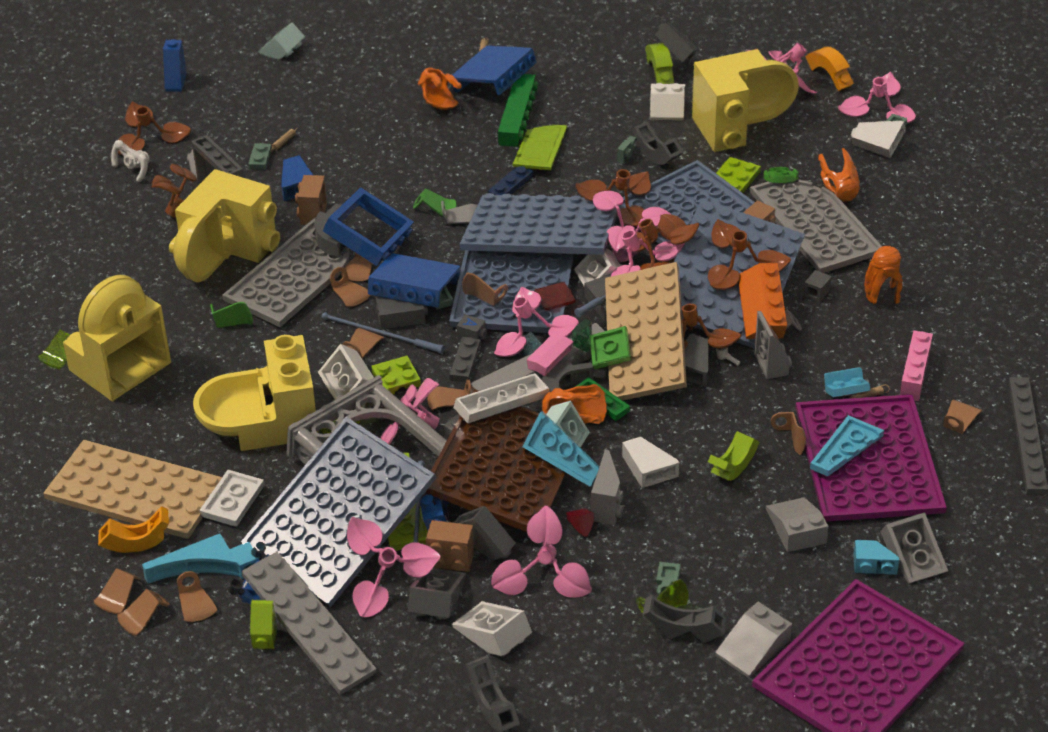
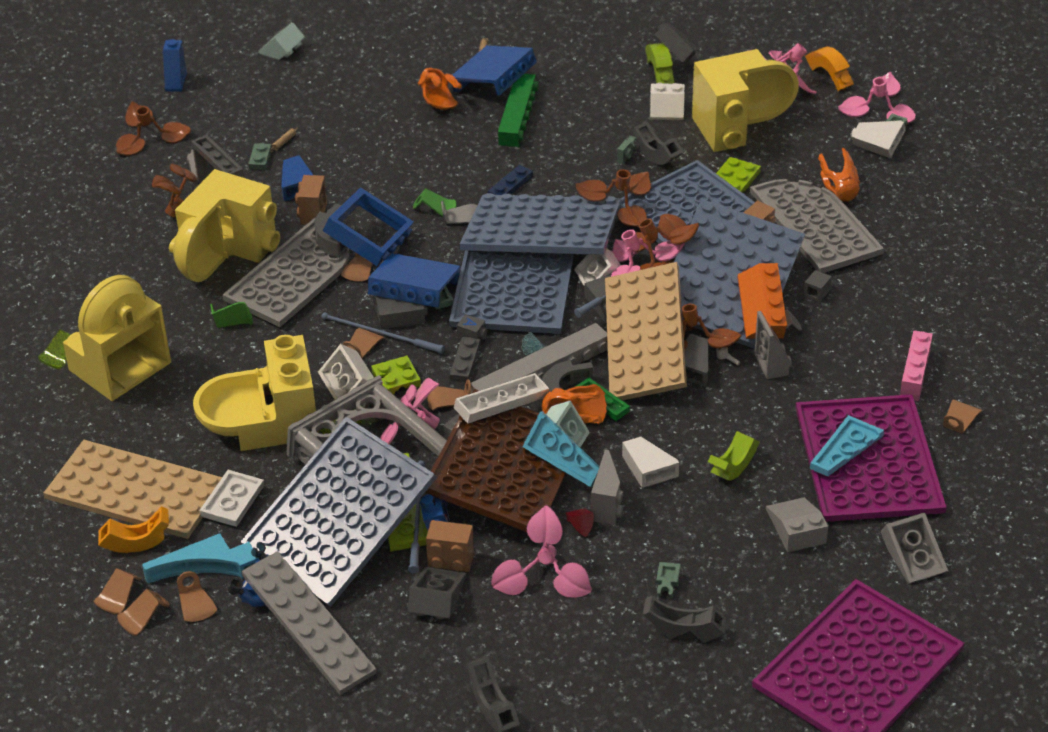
(132, 158): white piece -> none
(263, 624): lime slope -> none
(349, 292): medium nougat piece -> none
(417, 560): bright pink plant -> none
(477, 287): medium nougat piece -> none
(488, 534): dark grey slope -> none
(494, 627): white slope -> none
(523, 307): bright pink plant -> none
(540, 147): lime piece -> none
(549, 354): bright pink piece -> none
(555, 296): clear red piece -> none
(581, 336): clear green bracket -> none
(608, 201): bright pink plant -> none
(610, 347): bright green tile -> none
(674, 595): clear neon green piece -> none
(723, 236): dark orange plant -> none
(755, 639): light grey slope -> none
(780, 175): bright green tile -> none
(798, 433): medium nougat piece -> none
(845, 382): medium azure bracket -> none
(873, 392): tan piece -> none
(874, 558): medium azure slope -> none
(883, 265): orange hair -> none
(1028, 436): dark grey plate -> none

